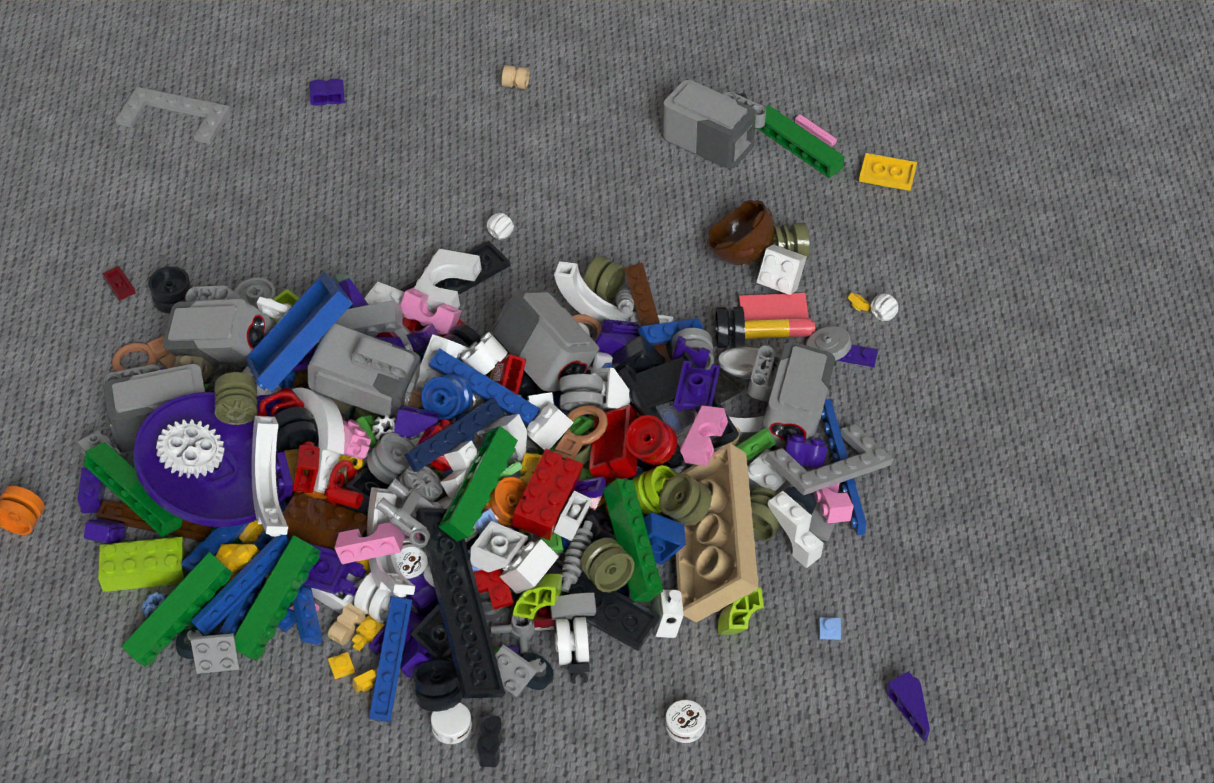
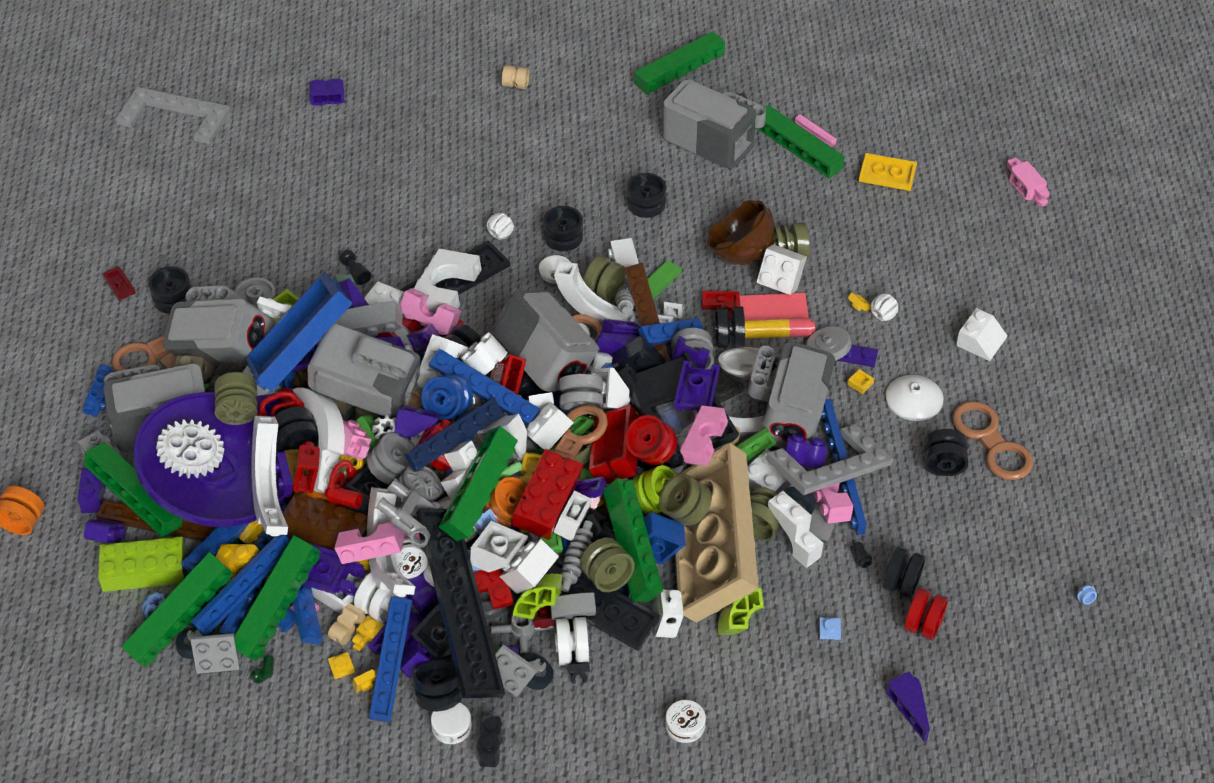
(96, 399): none -> blue brick
(261, 675): none -> dark green arm
(358, 271): none -> black piece
(549, 266): none -> white piece
(563, 228): none -> black wheel
(623, 252): none -> white brick
(646, 195): none -> black wheel
(663, 277): none -> bright green tile
(673, 309): none -> white slope
(679, 63): none -> green brick
(715, 299): none -> red plate
(860, 381): none -> yellow plate
(863, 559): none -> black pin
(906, 573): none -> black wheel
(914, 397): none -> white dish
(923, 612): none -> red wheel
(946, 452): none -> black wheel
(981, 335): none -> white slope
(993, 441): none -> nougat bar
(1028, 181): none -> bright pink hinge
(1086, 594): none -> light blue plate

